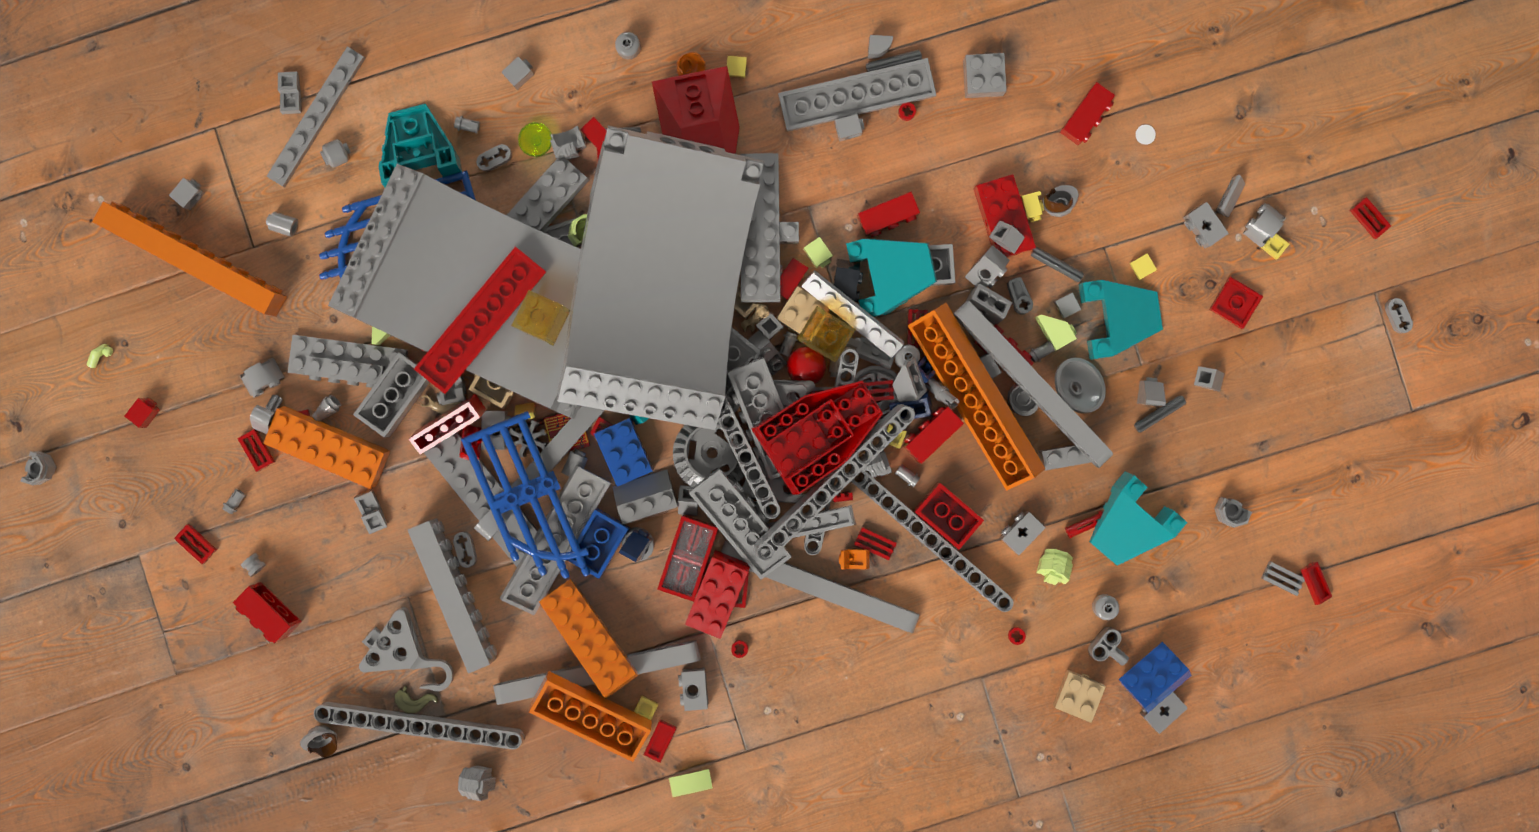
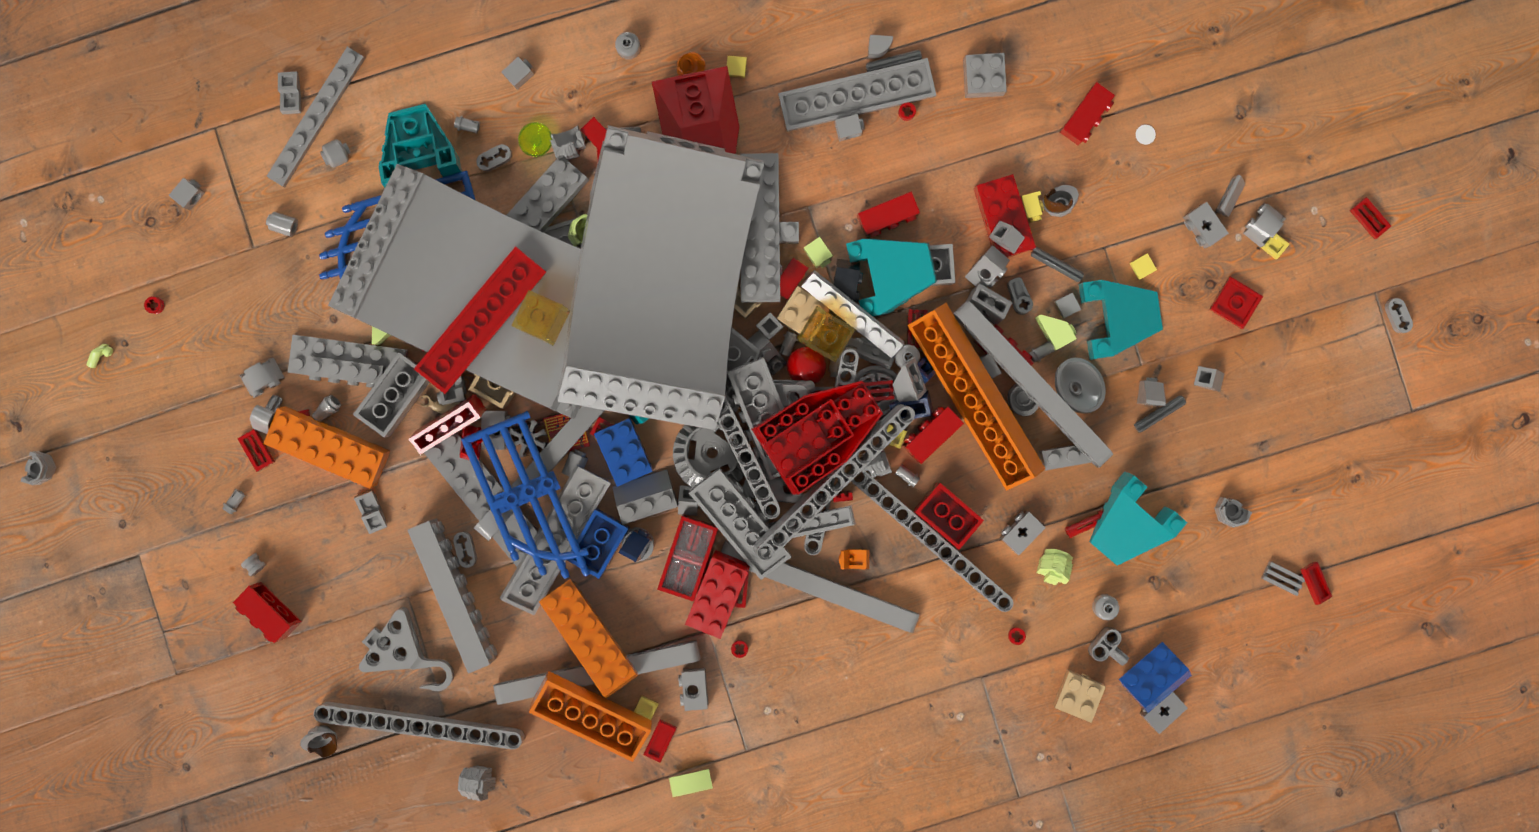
(142, 412): red brick -> none
(148, 302): none -> red bush
(190, 258): orange brick -> none
(200, 538): red tile -> none
(409, 705): olive piece -> none
(530, 407): light yellow tile -> none
(761, 312): tan arm -> none
(890, 550): red tile -> none
(942, 393): light grey pin -> none

